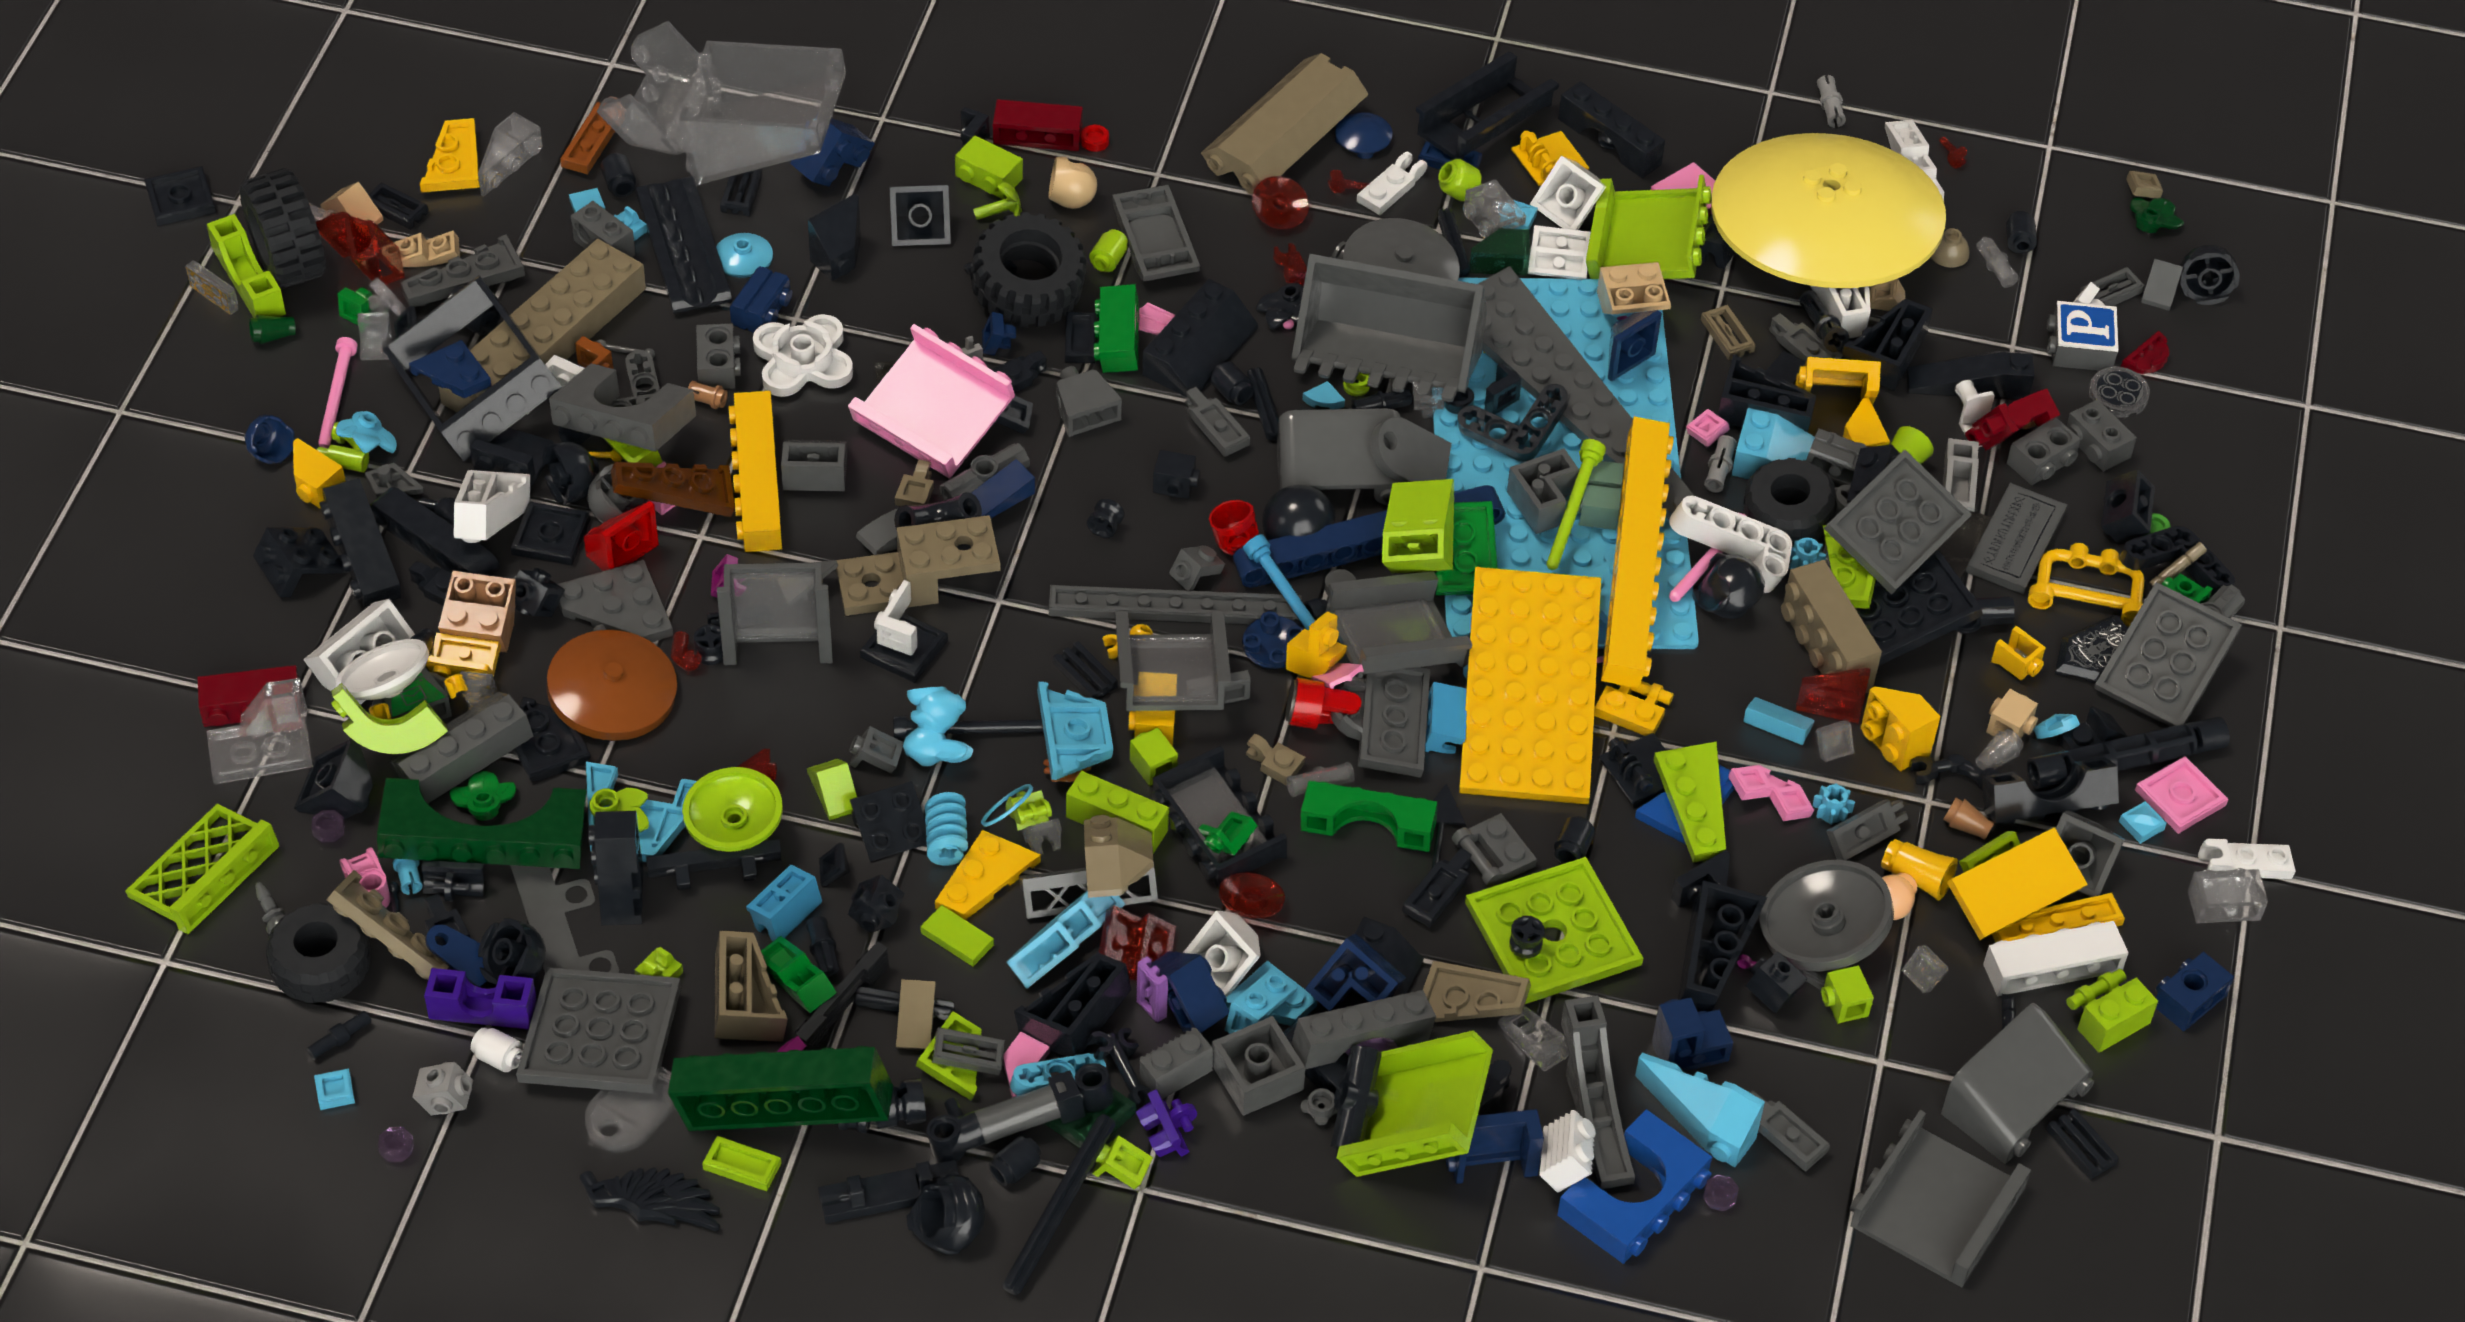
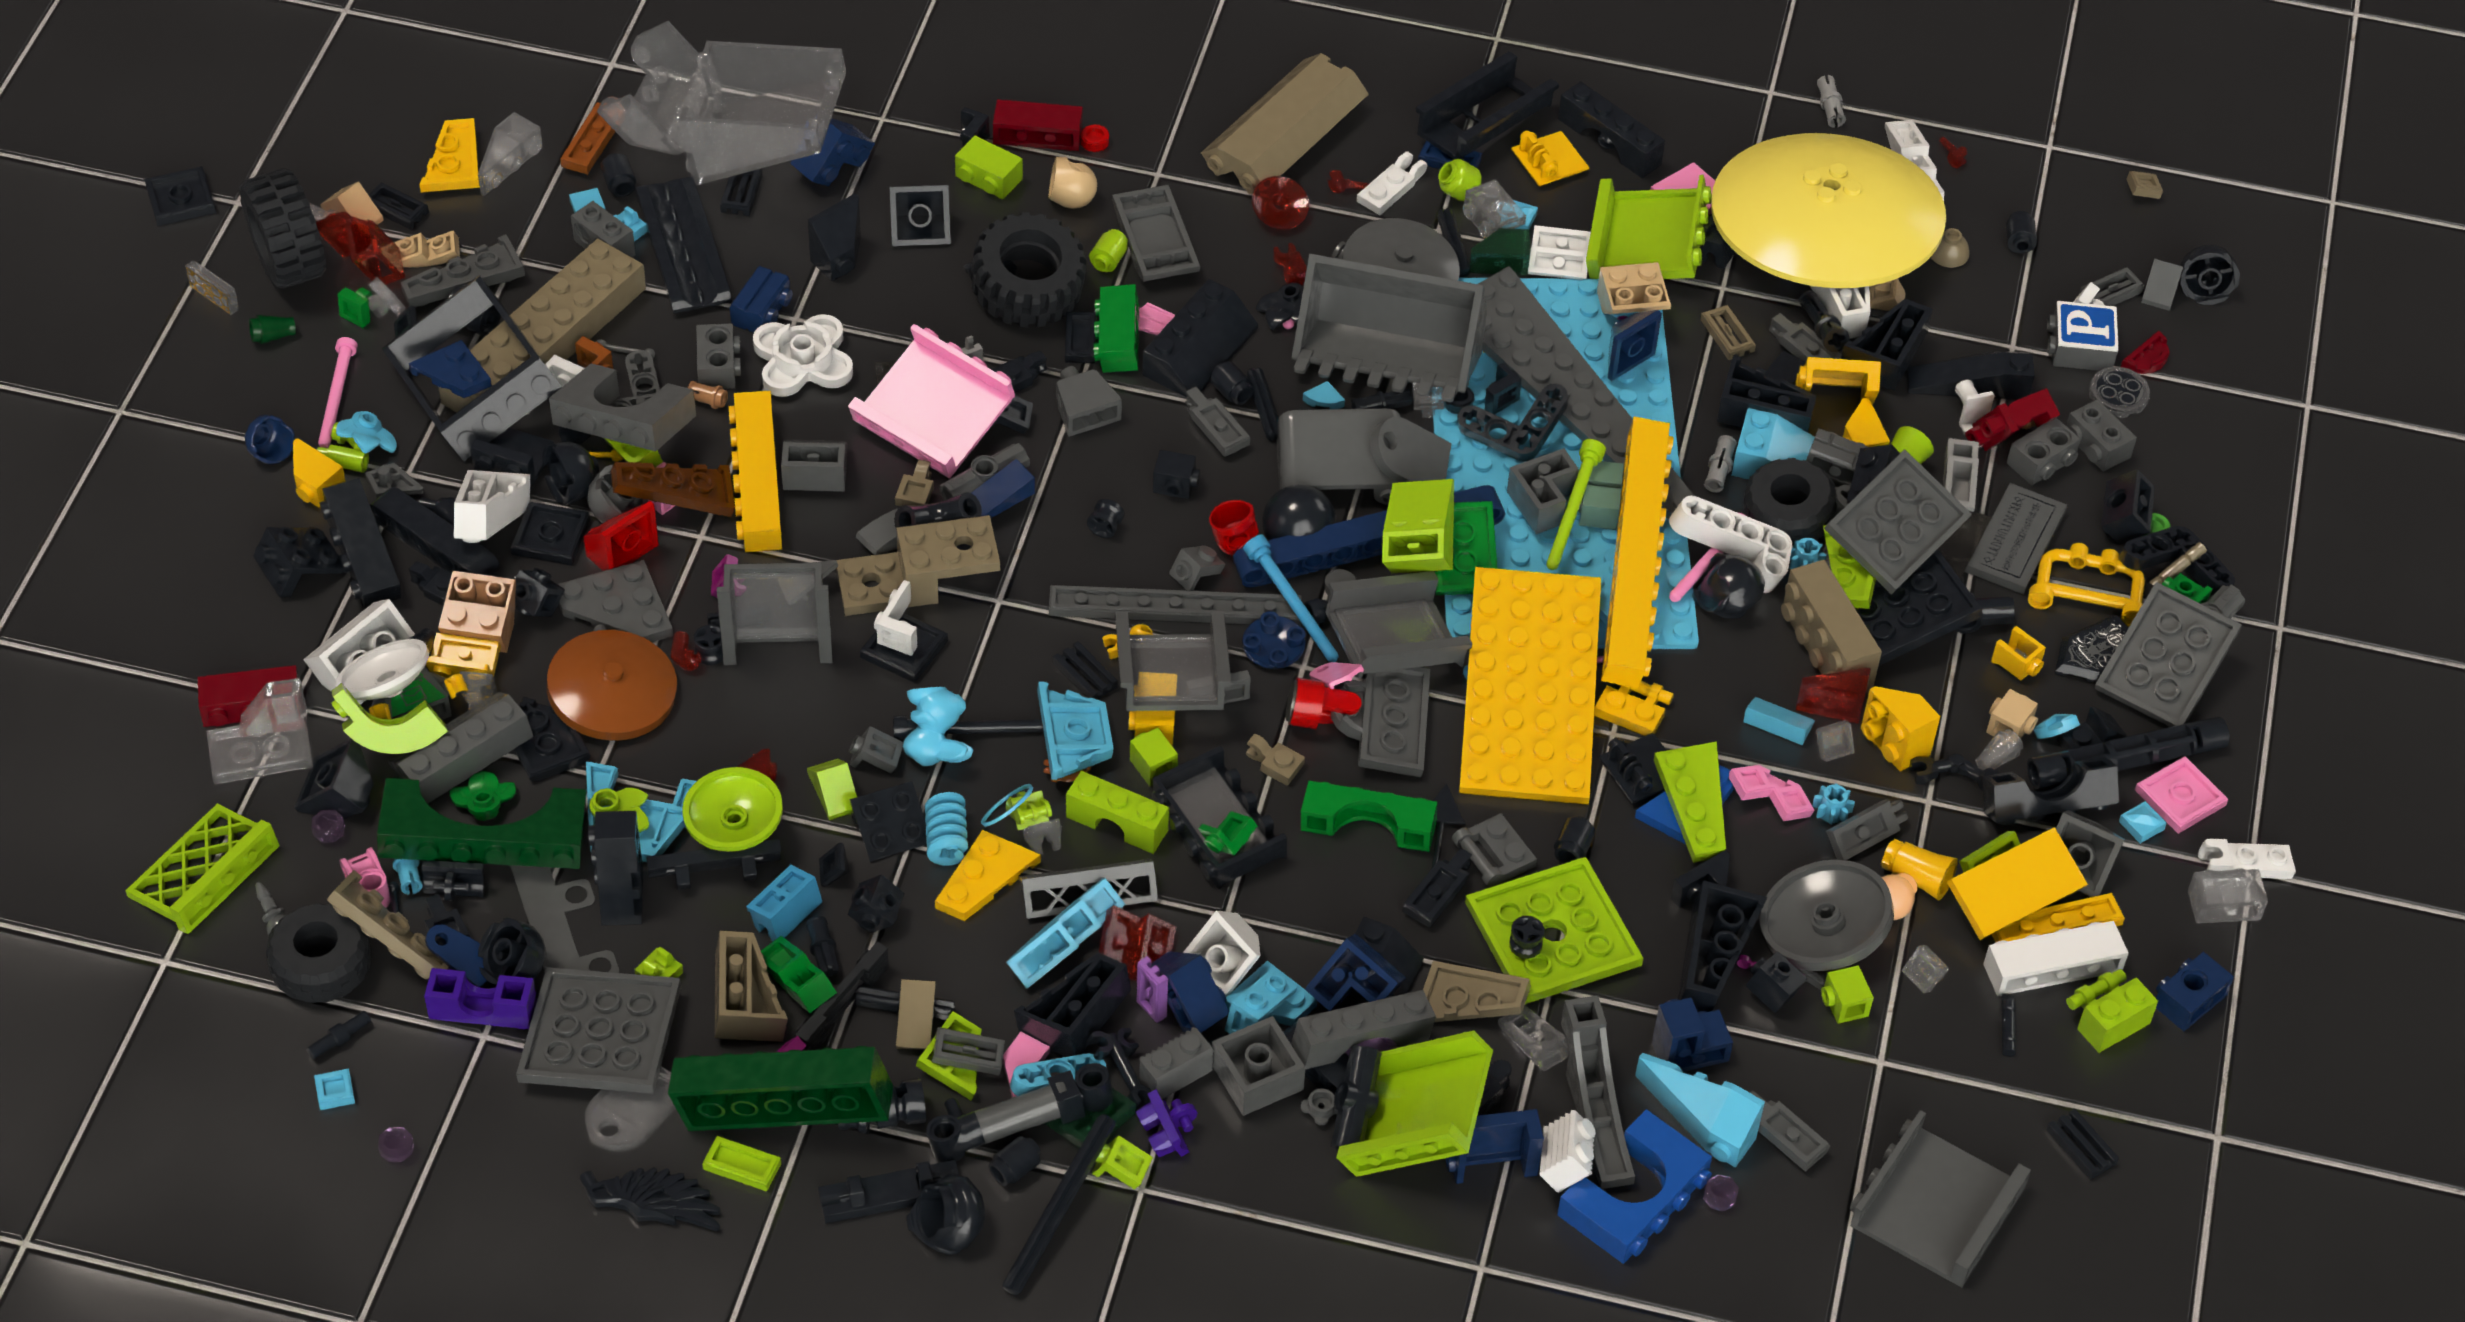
(236, 256): lime arch -> none
(374, 335): clear panel -> none
(443, 1088): light grey brick -> none
(497, 1049): white brick -> none
(743, 253): medium azure dish -> none
(957, 935): lime tile -> none
(996, 334): dark blue tile -> none
(1011, 203): lime plant -> none
(1115, 855): dark tan wedge -> none
(1251, 895): clear red dish -> none
(1315, 649): yellow brick -> none
(1335, 775): clear pin -> none
(1359, 388): lime bush -> none
(1363, 134): dark blue dish -> none
(1445, 718): dark azure hinge -> none
(1568, 194): white slope -> none
(1707, 427): bright pink tile -> none
(1968, 819): medium nougat cone -> none
(1997, 262): clear axle -> none
(2015, 1083): dark grey windscreen -> none
(2155, 214): dark green plate -> none

